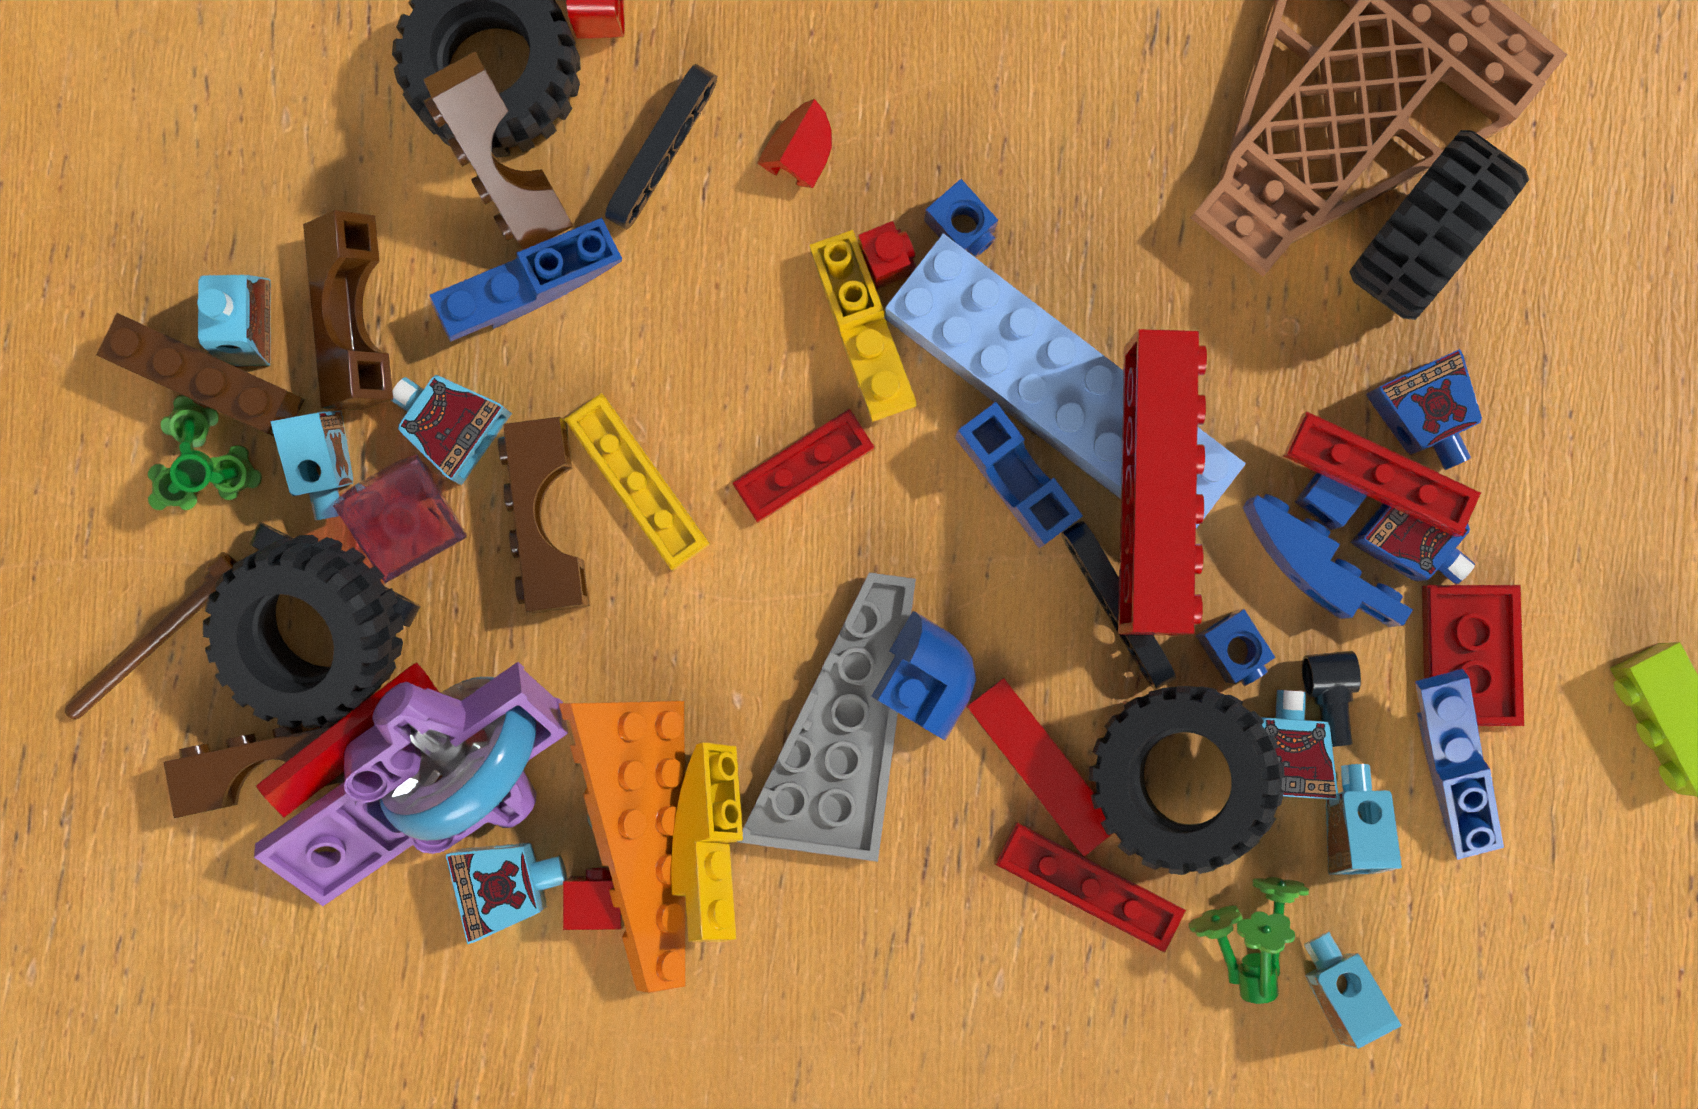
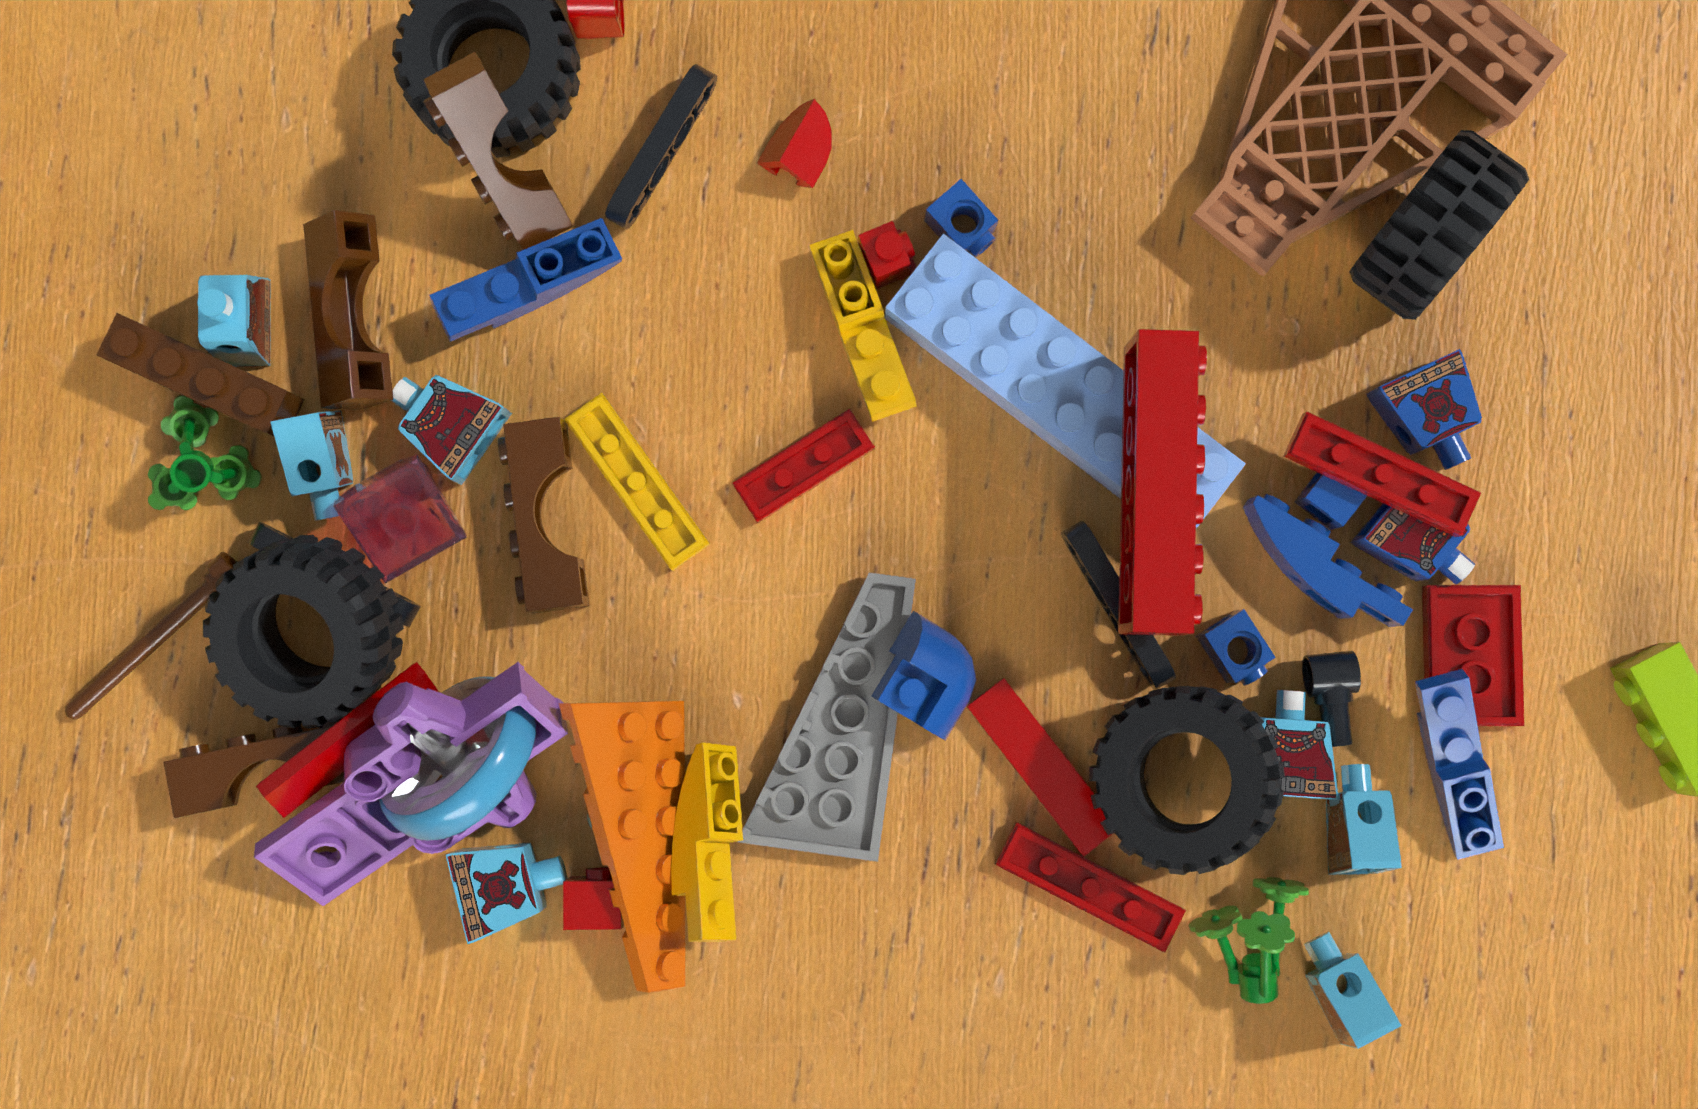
(1024, 488): blue arch -> none

